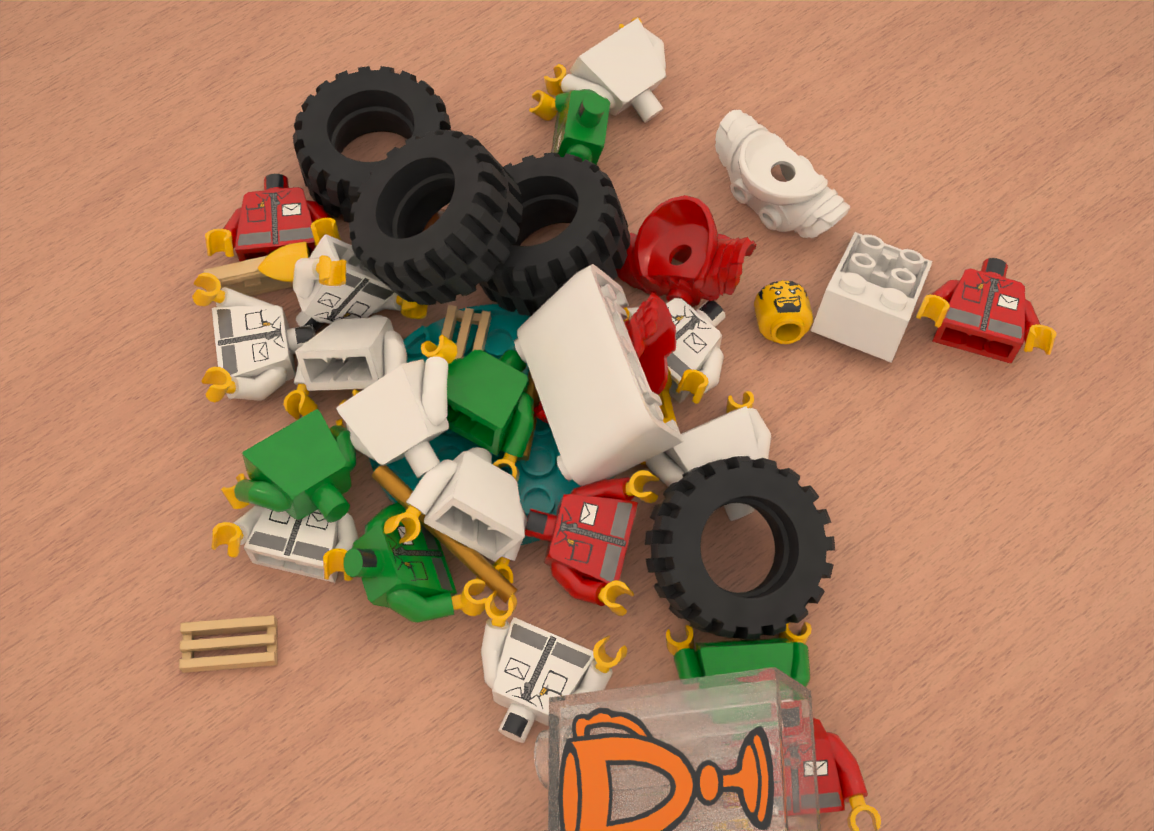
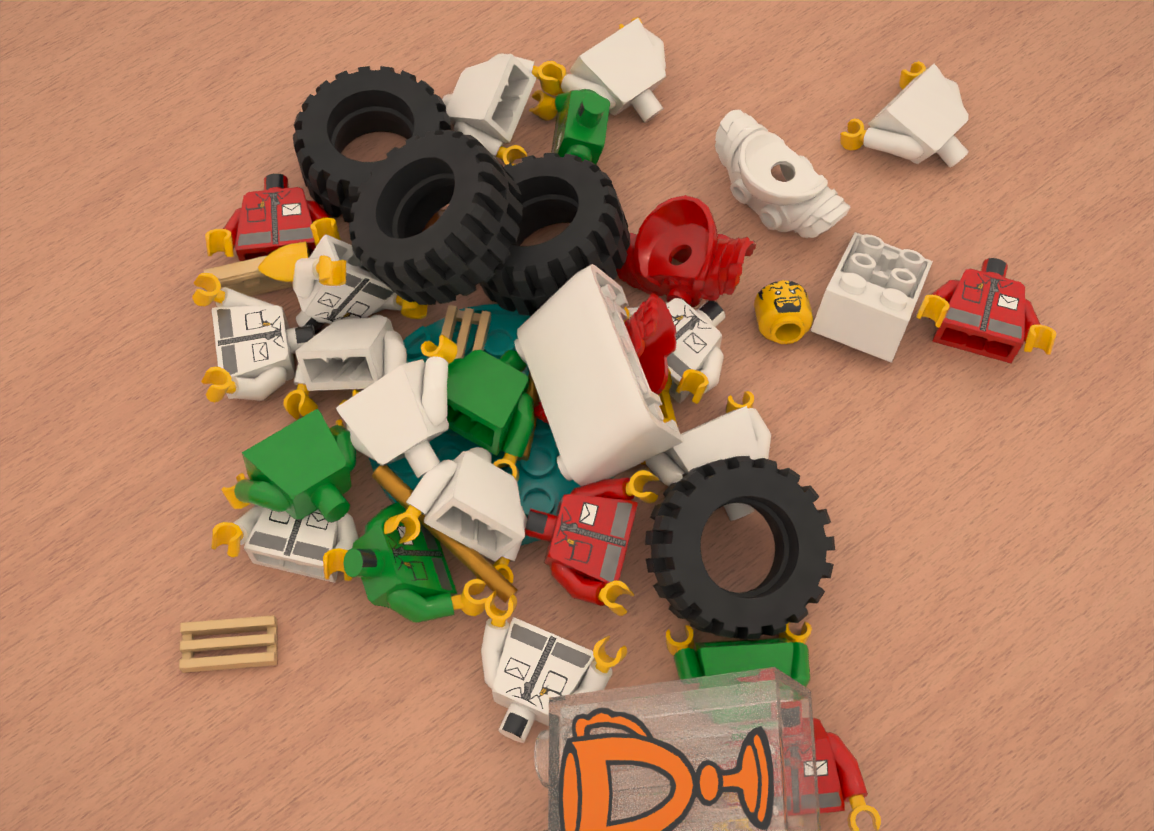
(492, 99): none -> white torso
(916, 120): none -> white torso

